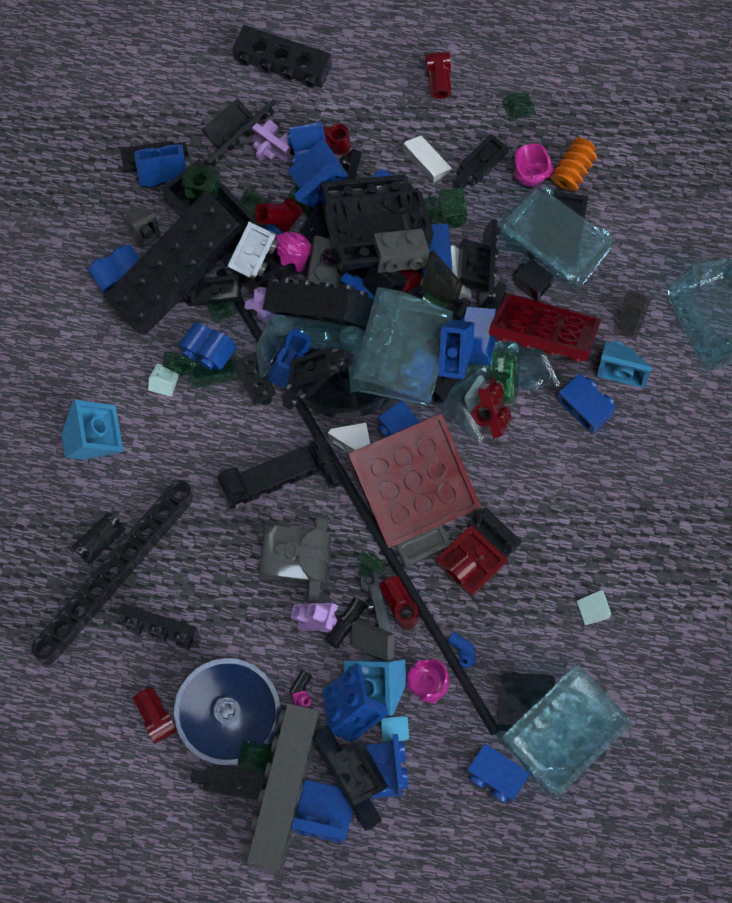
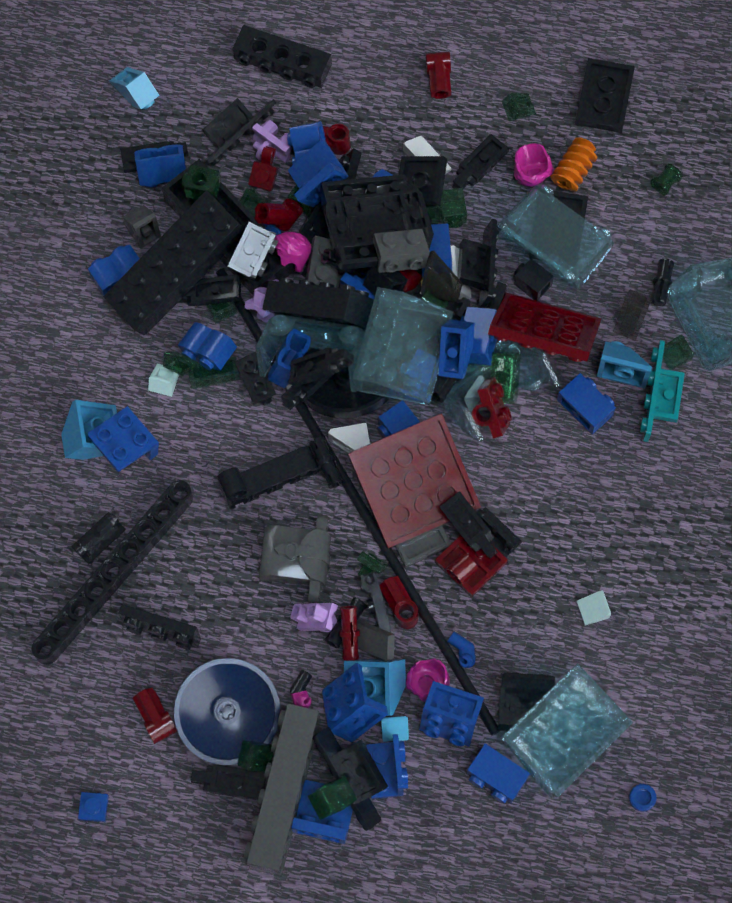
(93, 807): none -> blue plate
(124, 439): none -> blue bracket
(135, 88): none -> medium azure slope
(264, 173): none -> dark red plate
(332, 797): none -> clear green brick
(349, 632): none -> dark red pin
(426, 174): none -> black tile
(450, 714): none -> blue bracket
(469, 524): none -> black hinge
(604, 95): none -> black plate
(642, 797): none -> blue tile
(662, 282): none -> black axle
(665, 393): none -> teal bracket
(666, 179): none -> clear green bush
(677, 352): none -> clear green slope

